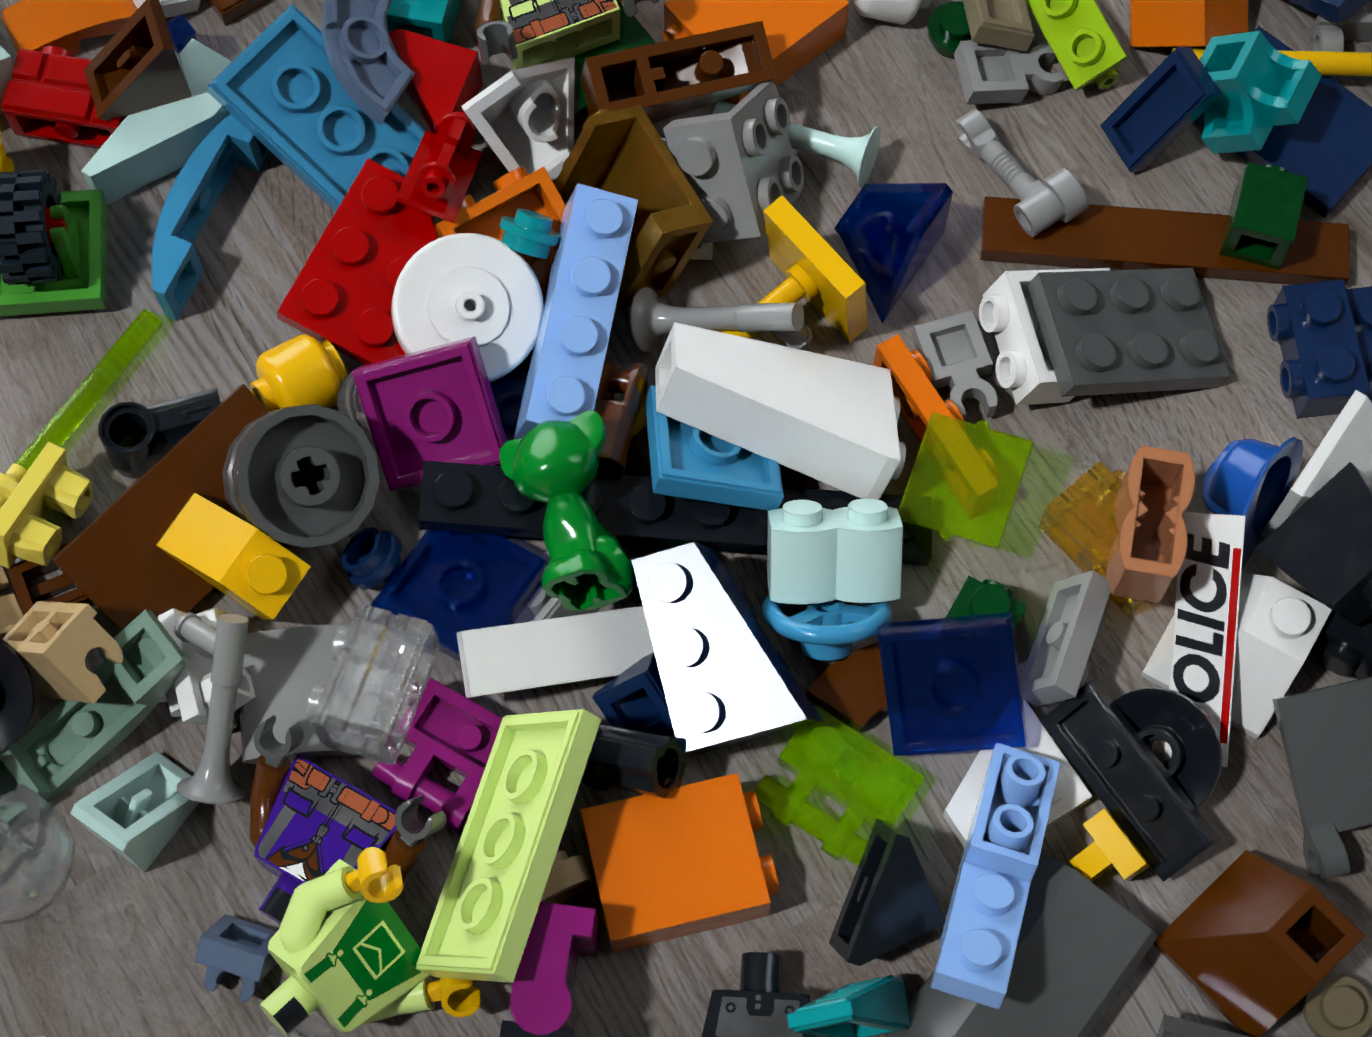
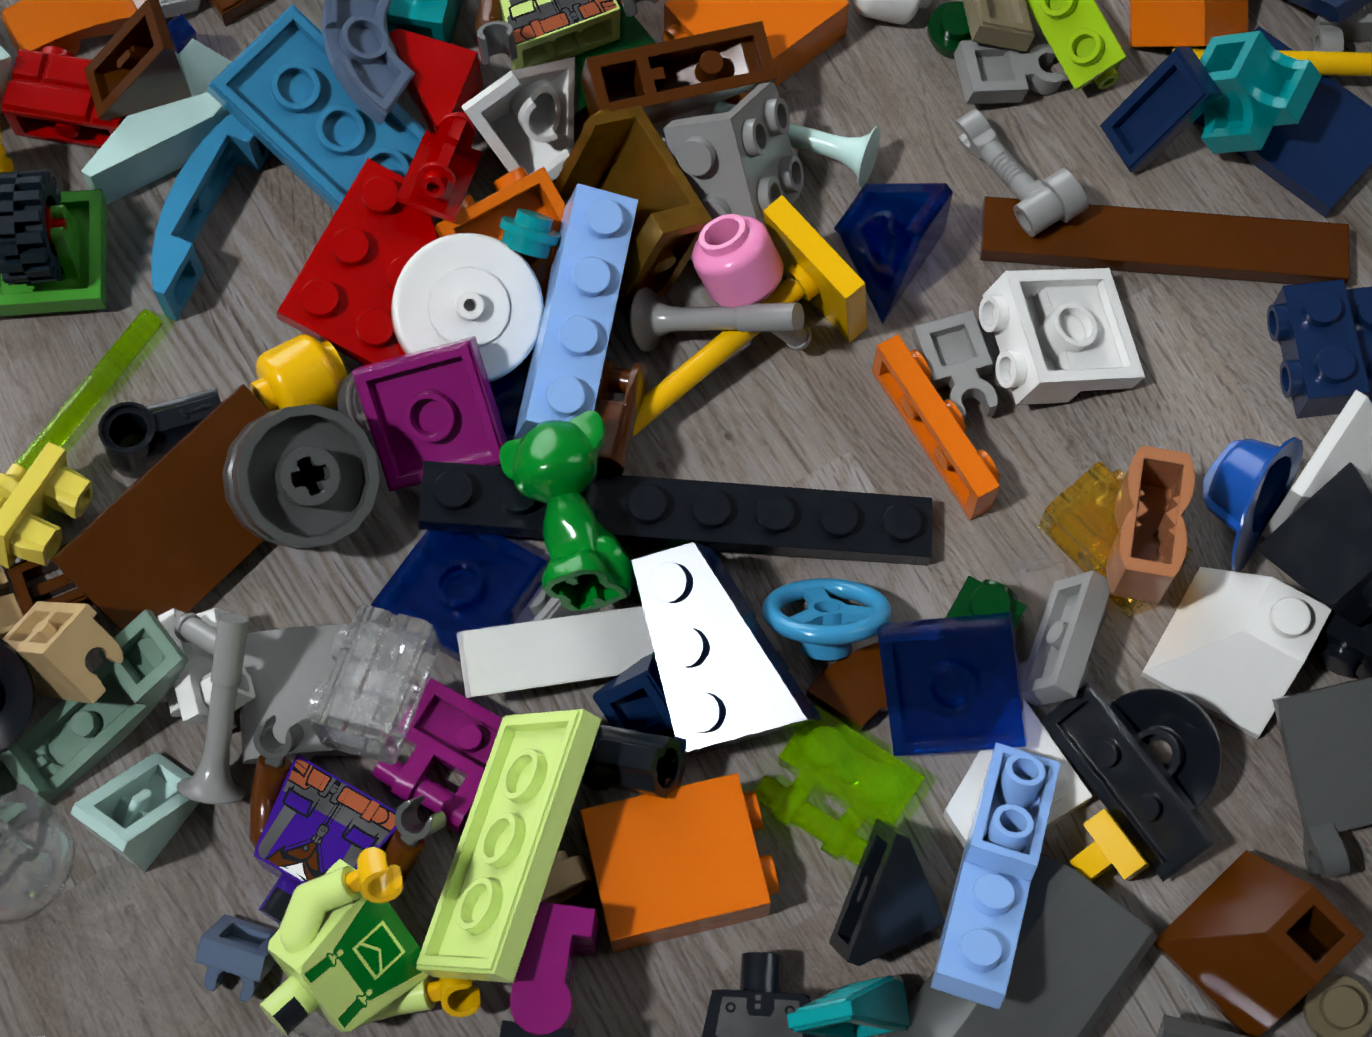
(233, 557): yellow slope -> none
(372, 557): dark blue plate -> none
(706, 467): dark azure tile -> none
(737, 261): none -> bright pink head
(786, 405): white slope -> none
(834, 553): light aqua brick -> none
(965, 480): clear neon green piece -> none
(1127, 331): dark grey plate -> none
(1208, 618): sticker -> none
(1263, 215): dark green brick -> none

